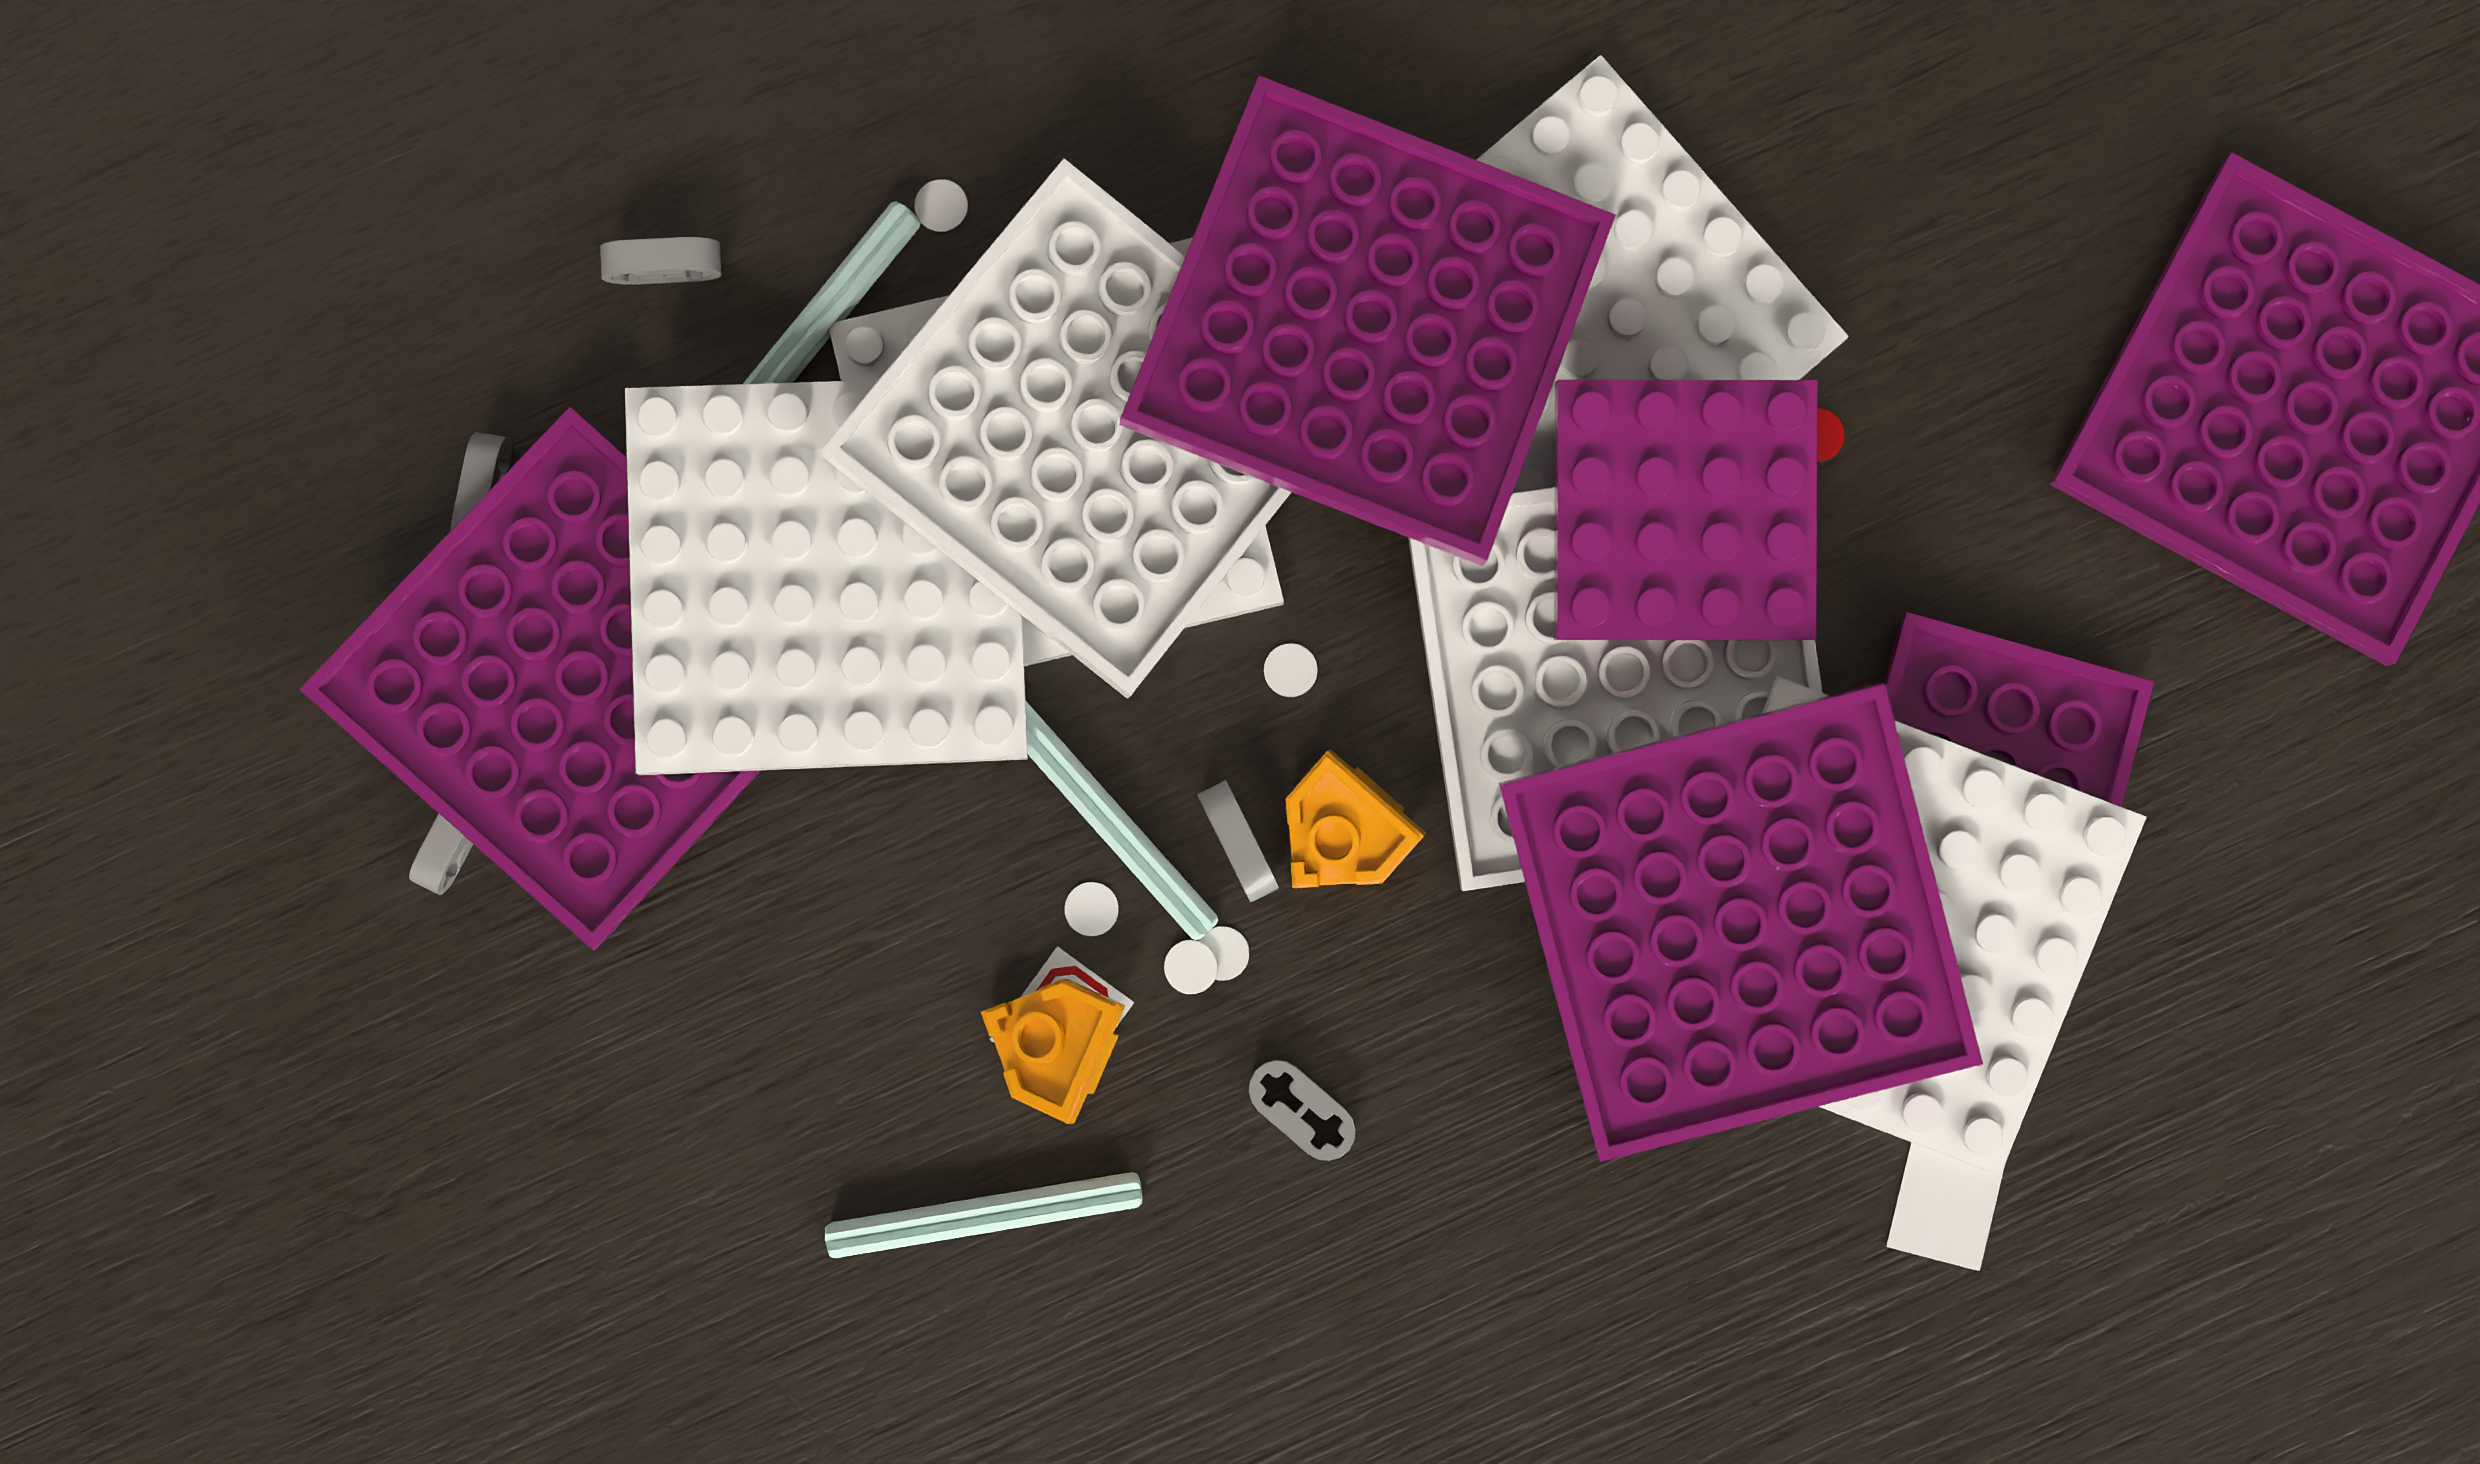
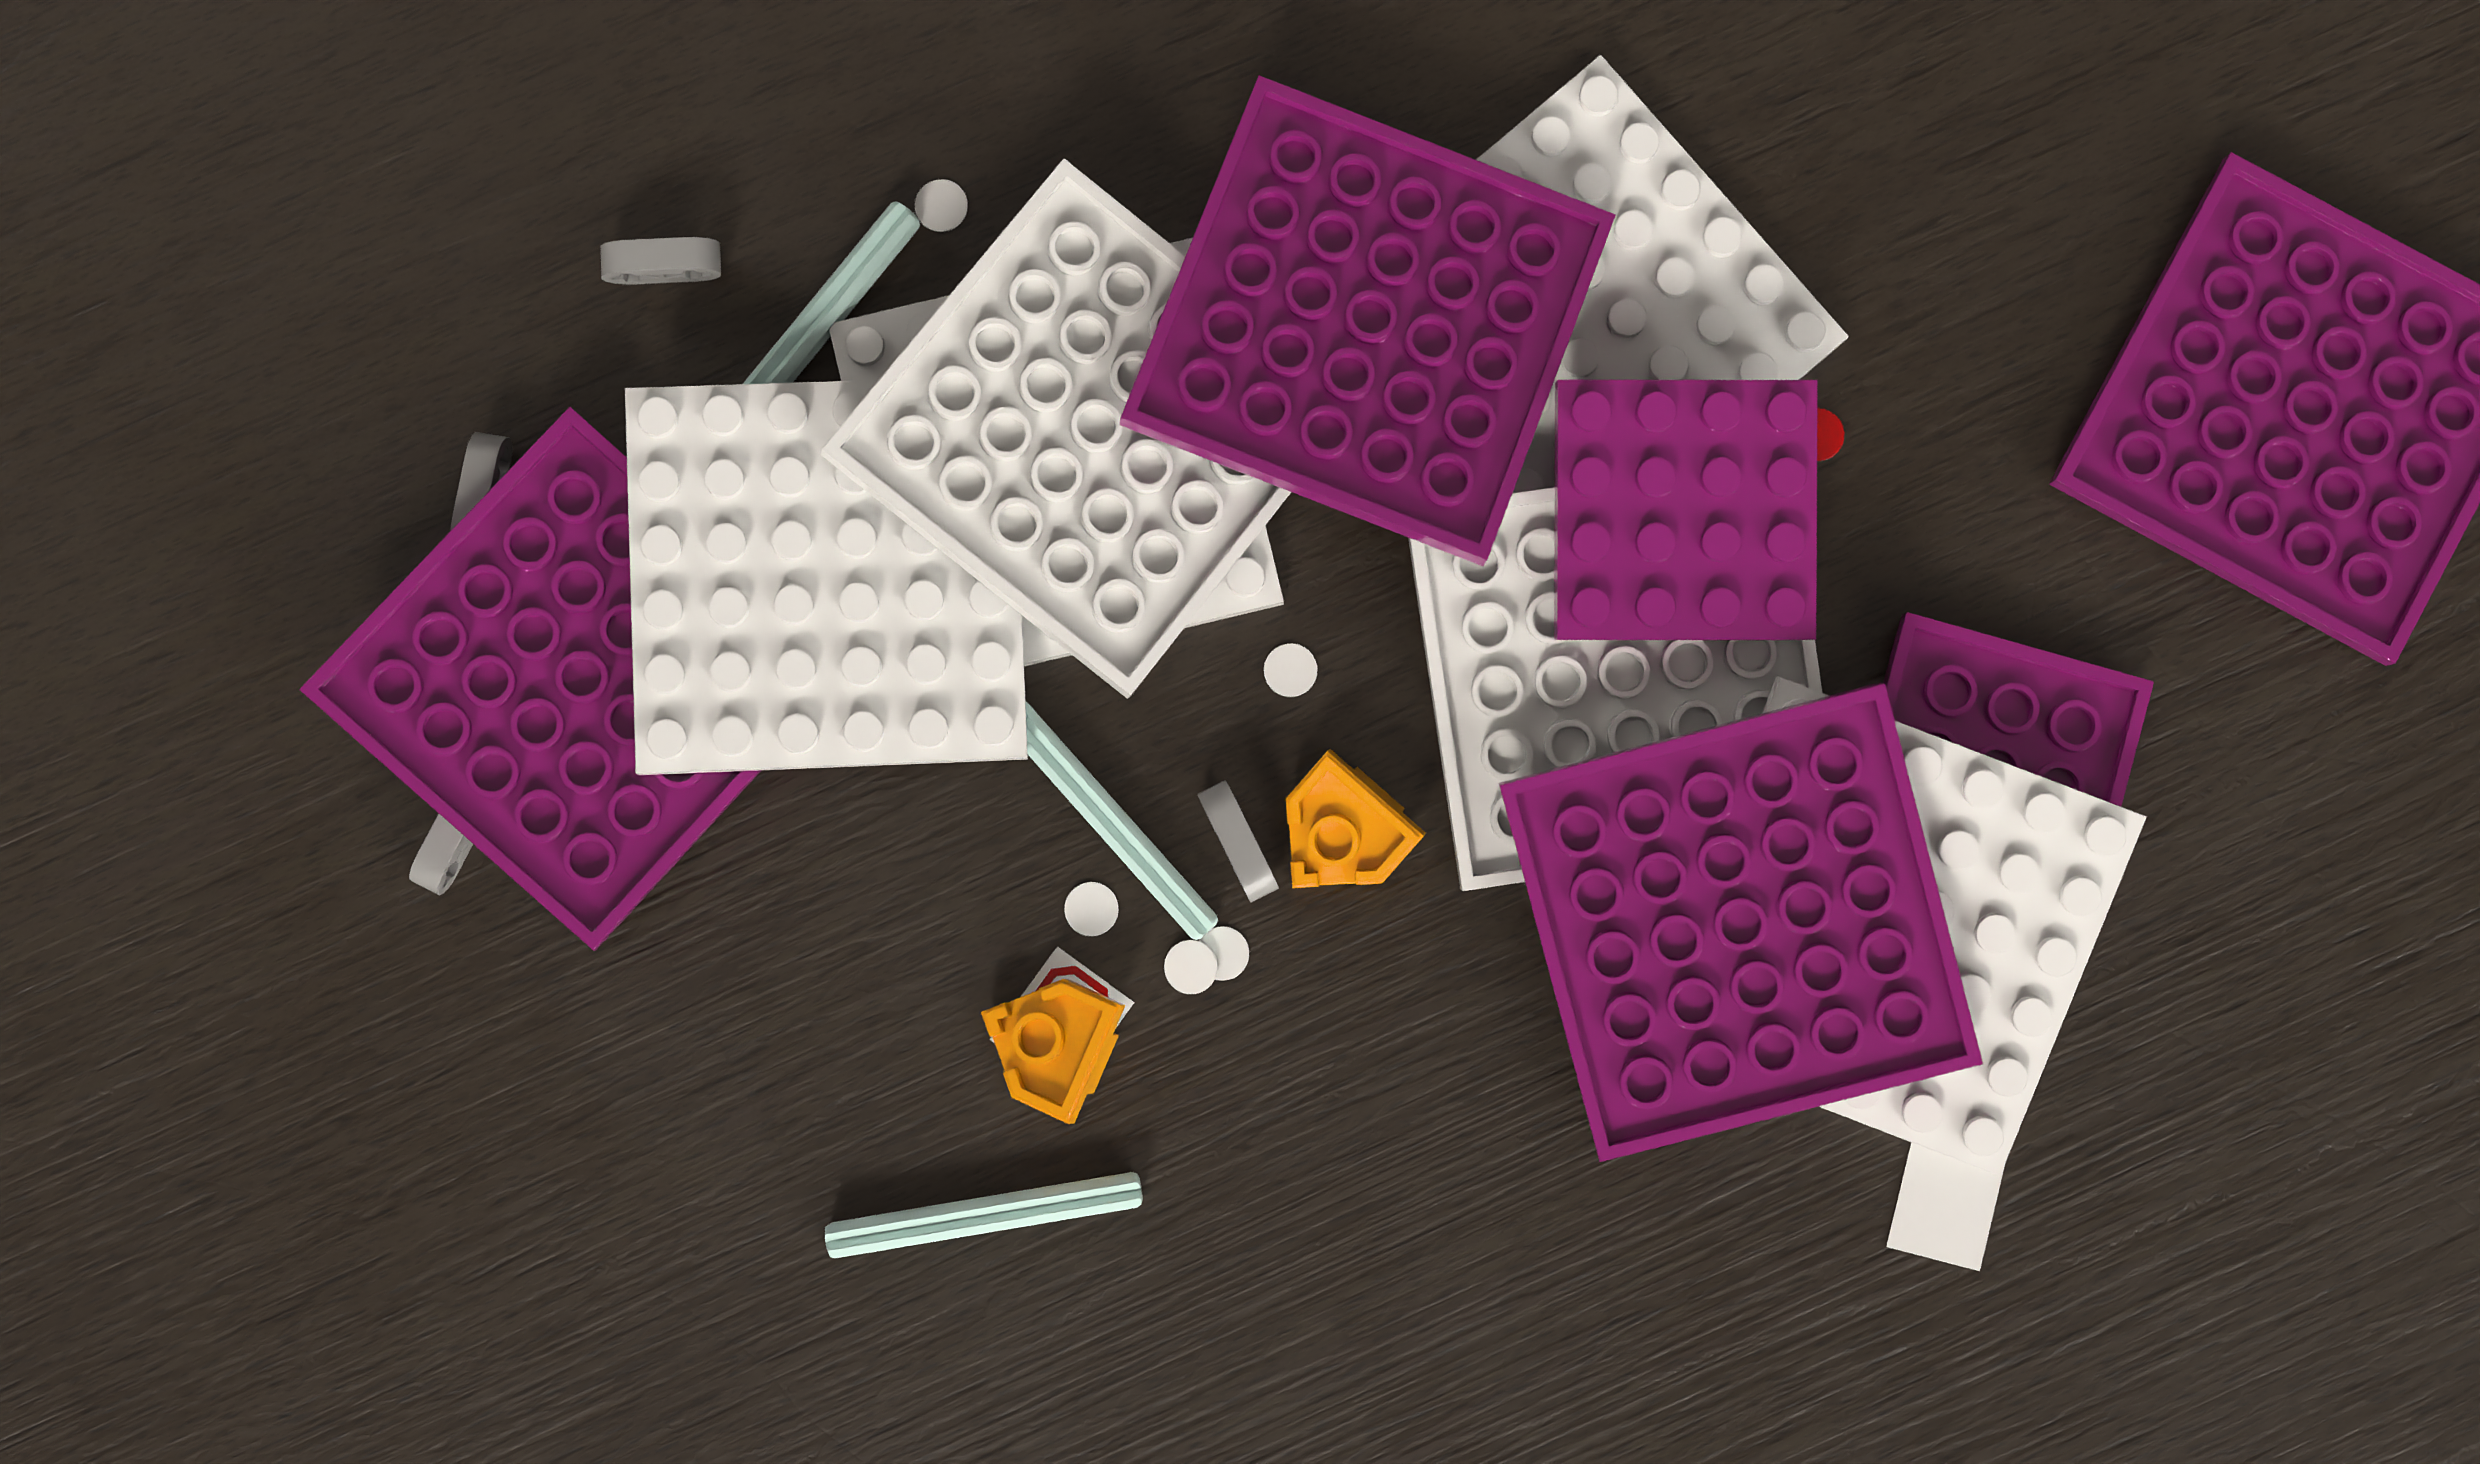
(1291, 1121): light grey beam -> none

